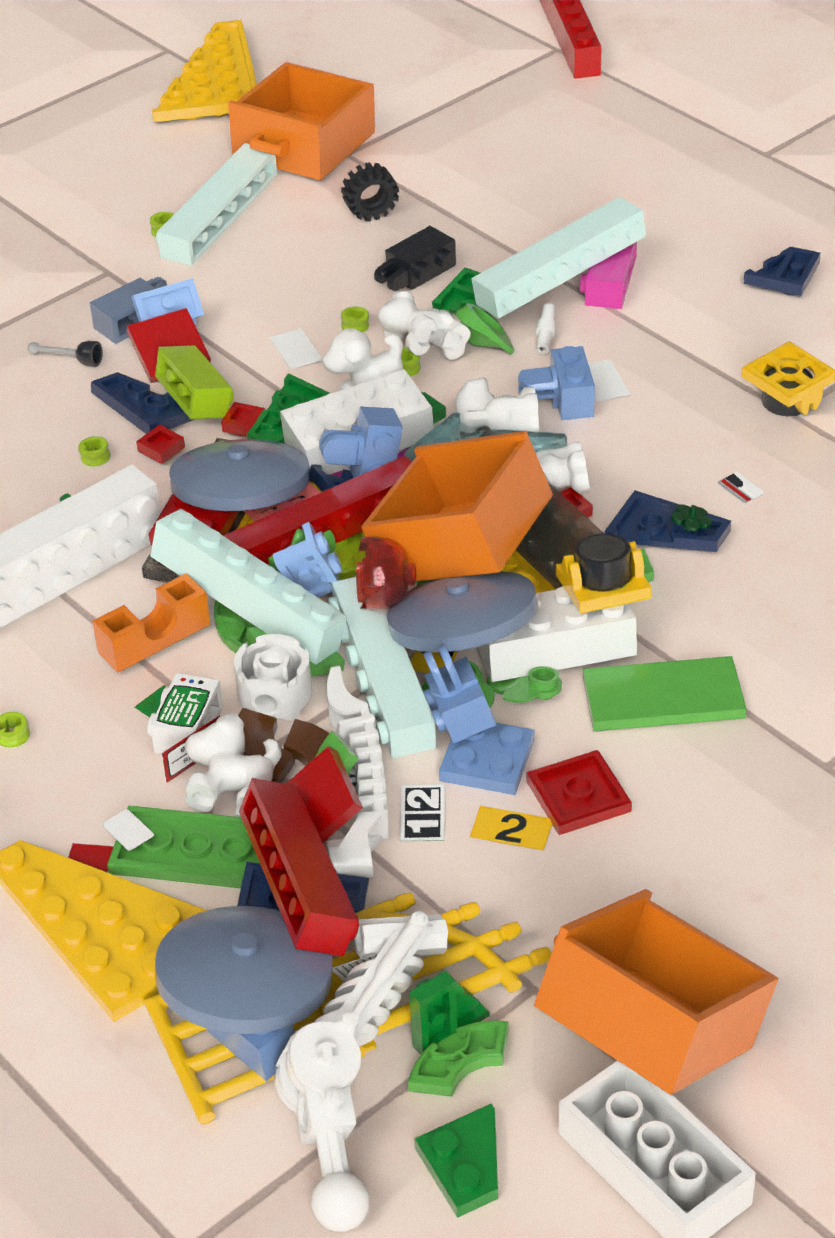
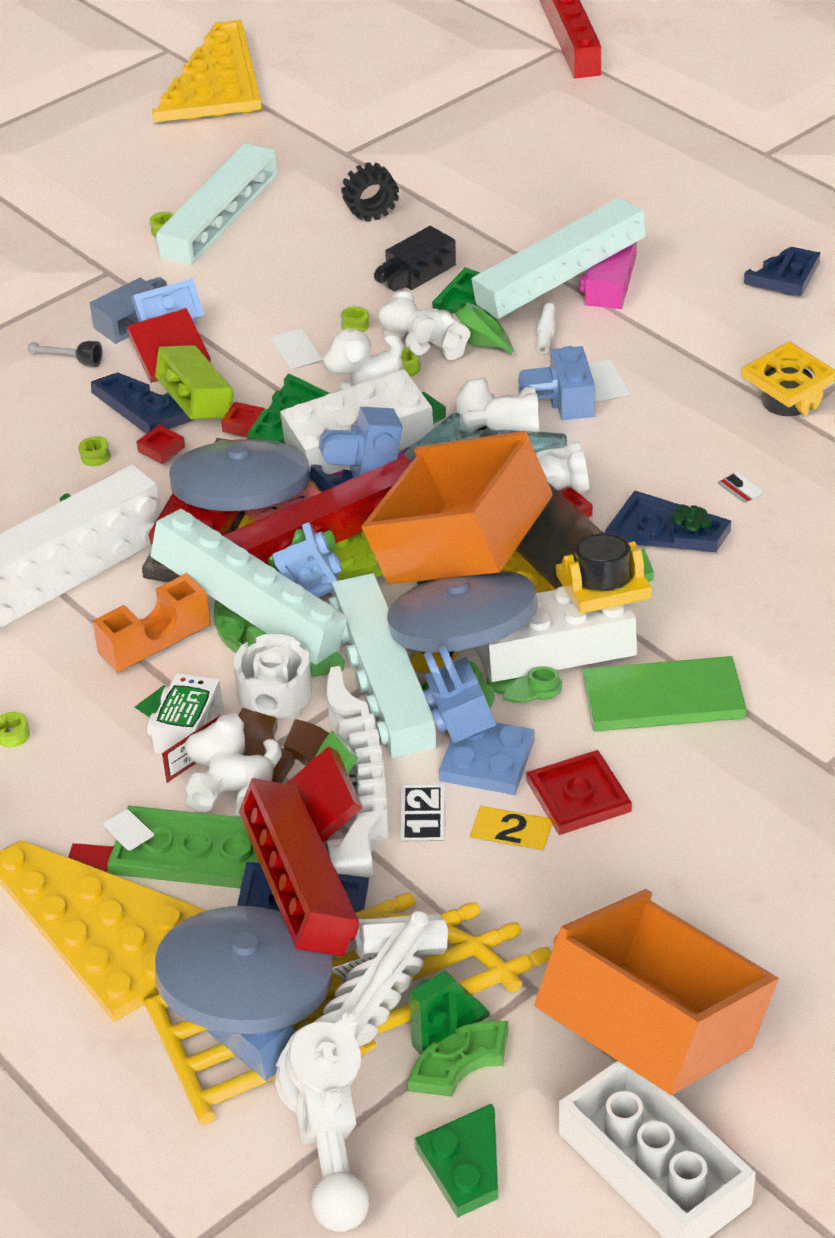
(304, 118): orange container -> none
(383, 573): clear red cylinder -> none

